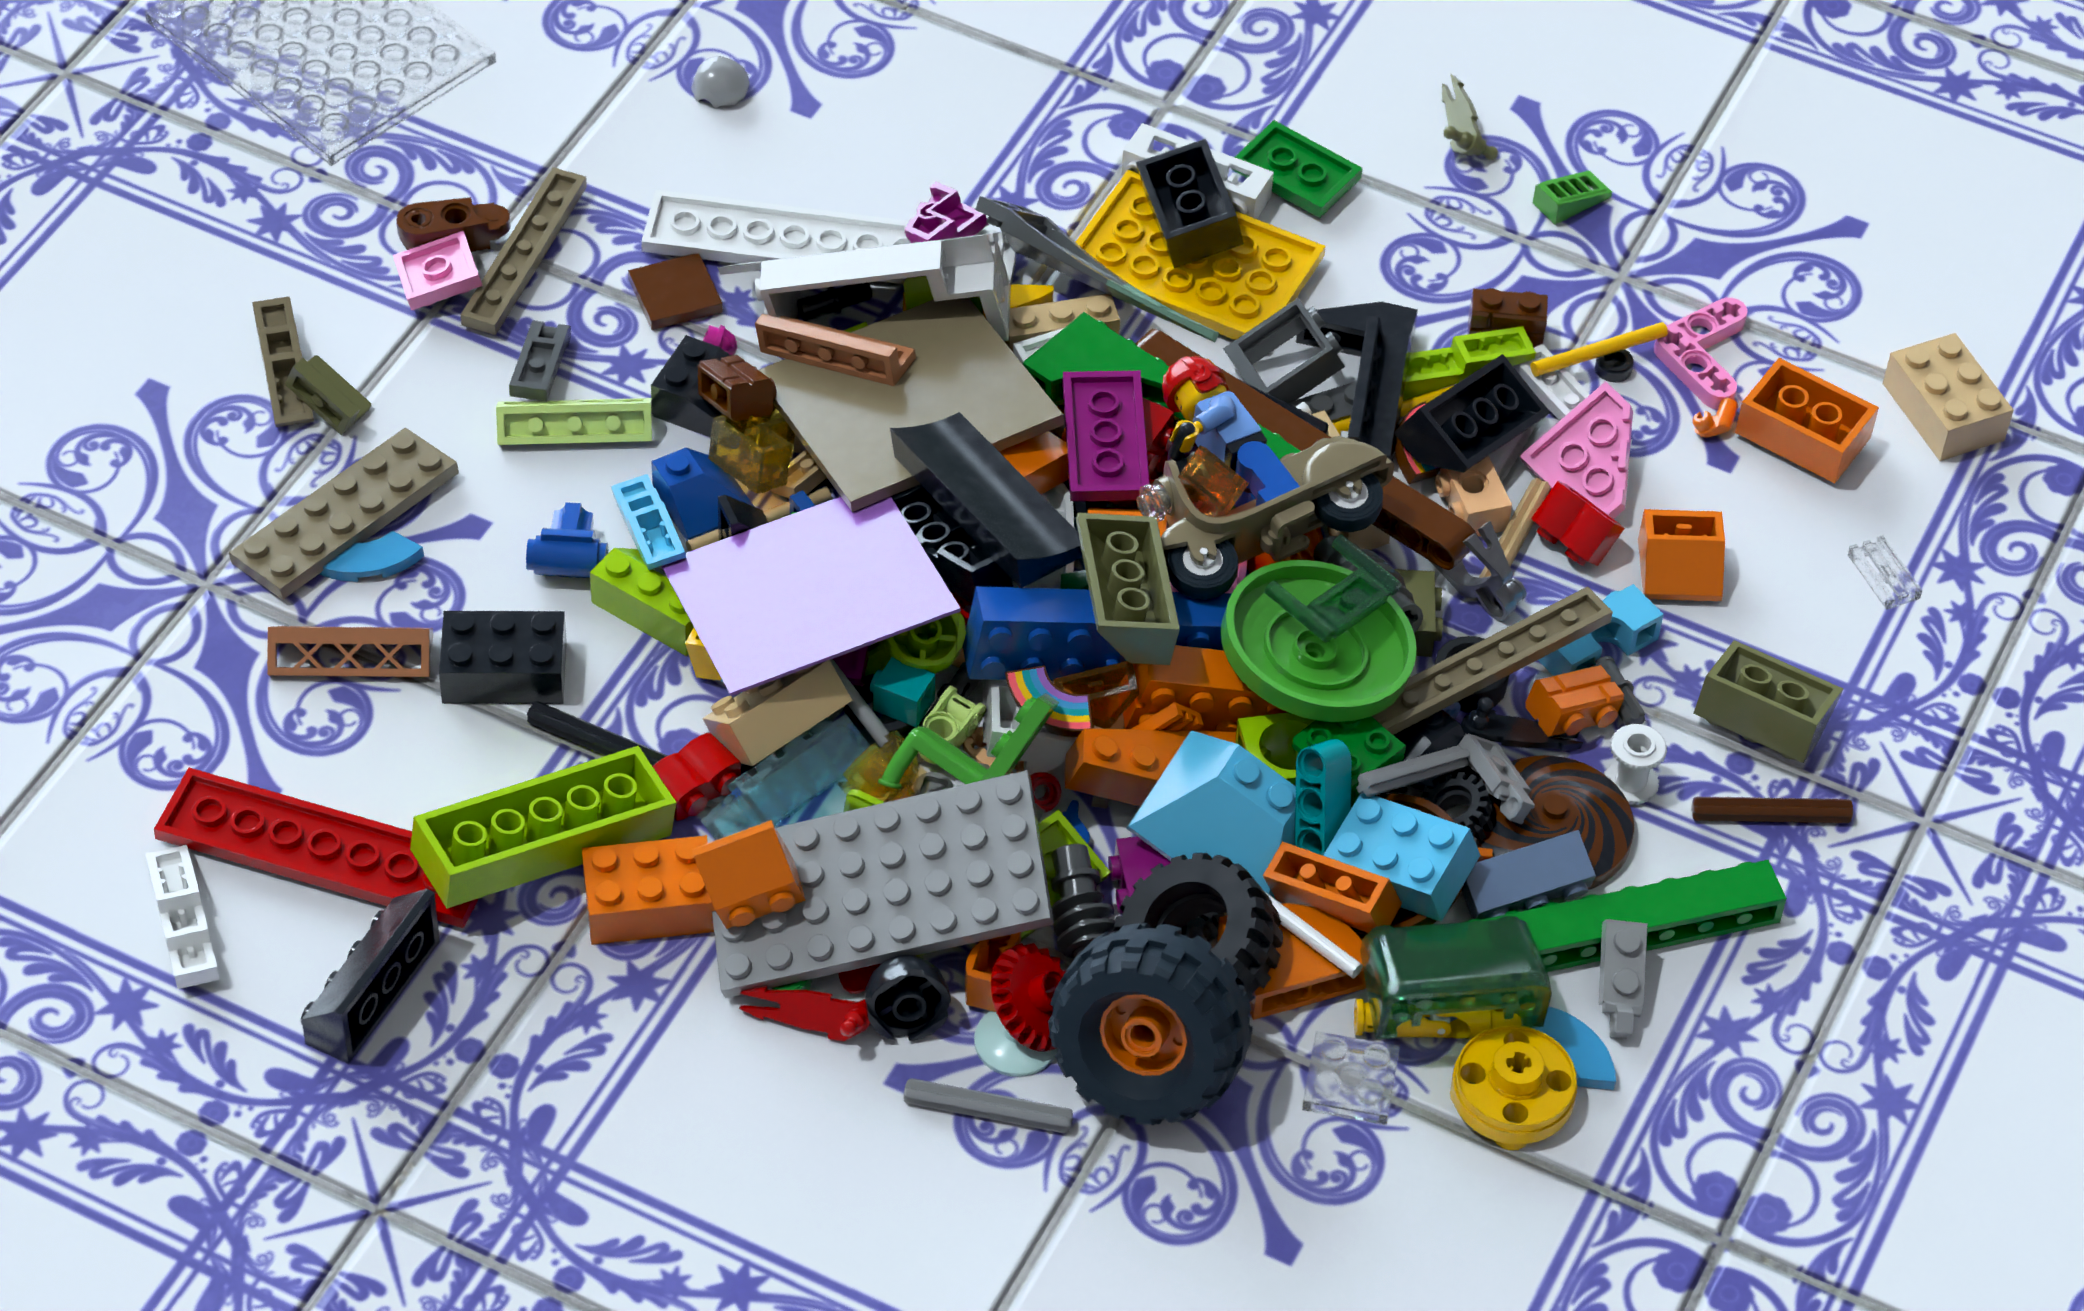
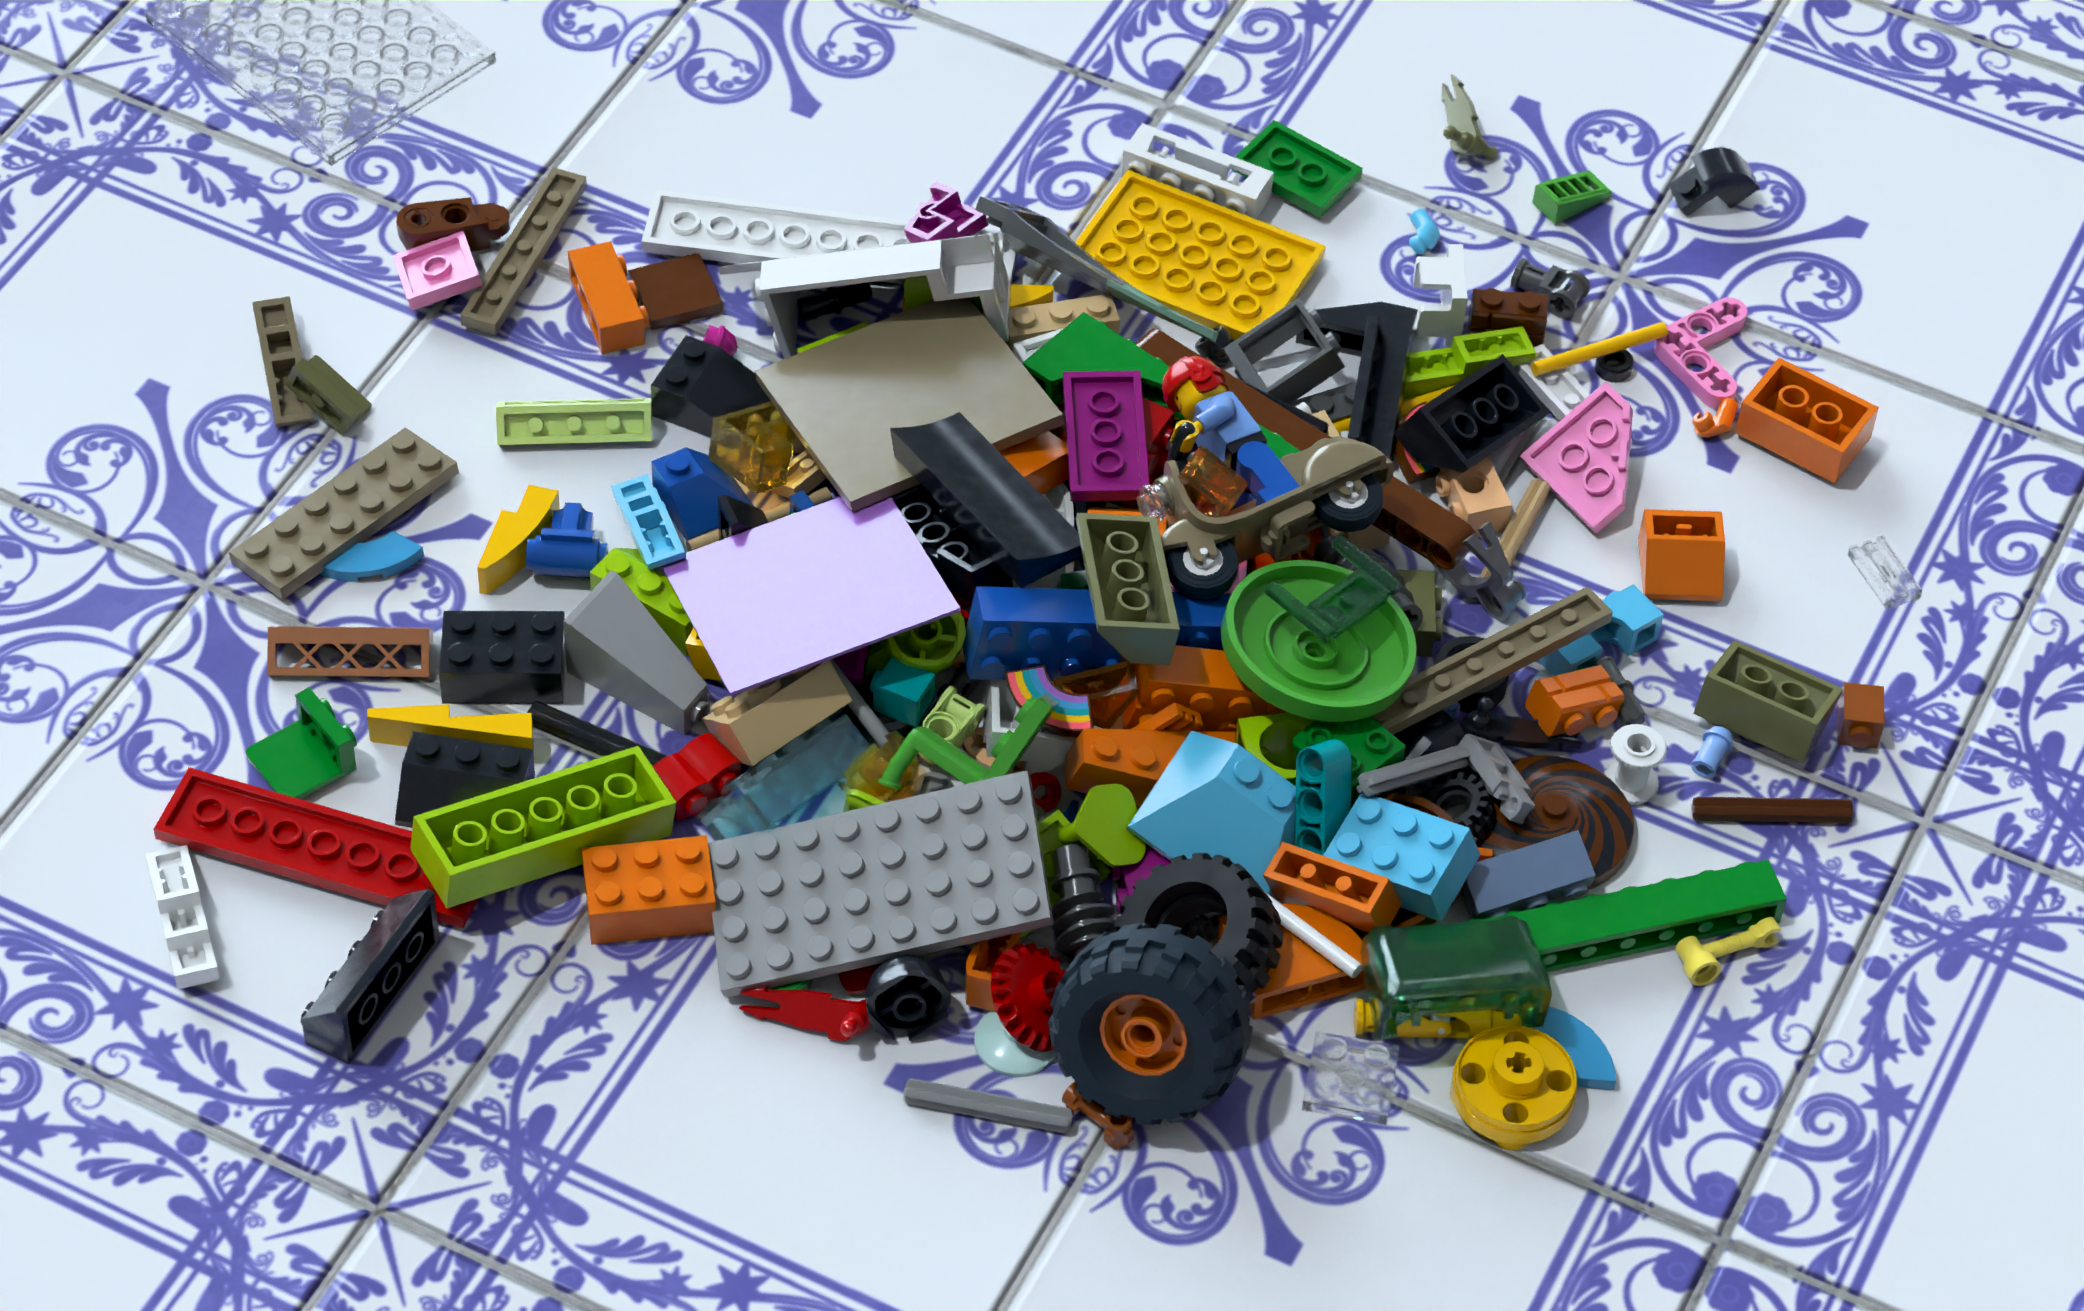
(305, 752): none -> green bracket
(396, 725): none -> yellow slope
(452, 769): none -> black slope
(508, 542): none -> yellow slope
(539, 361): dark grey plate -> none
(607, 297): none -> orange brick
(630, 657): none -> light grey slope
(720, 82): light grey hair -> none
(736, 388): reddish brown brick -> none
(749, 875): orange slope -> none
(833, 349): nougat fence -> none
(1103, 826): none -> lime piece
(1116, 1133): none -> dark orange bar
(1190, 203): black brick -> none
(1209, 349): none -> black tile
(1427, 232): none -> medium azure arm
(1450, 277): none -> white panel
(1554, 284): none -> dark grey connector
(1577, 524): red brick -> none
(1622, 974): light grey hinge -> none
(1701, 961): none -> light yellow brick
(1715, 173): none -> black brick
(1716, 744): none -> light blue pin
(1860, 715): none -> dark orange brick
(1947, 396): tan brick -> none

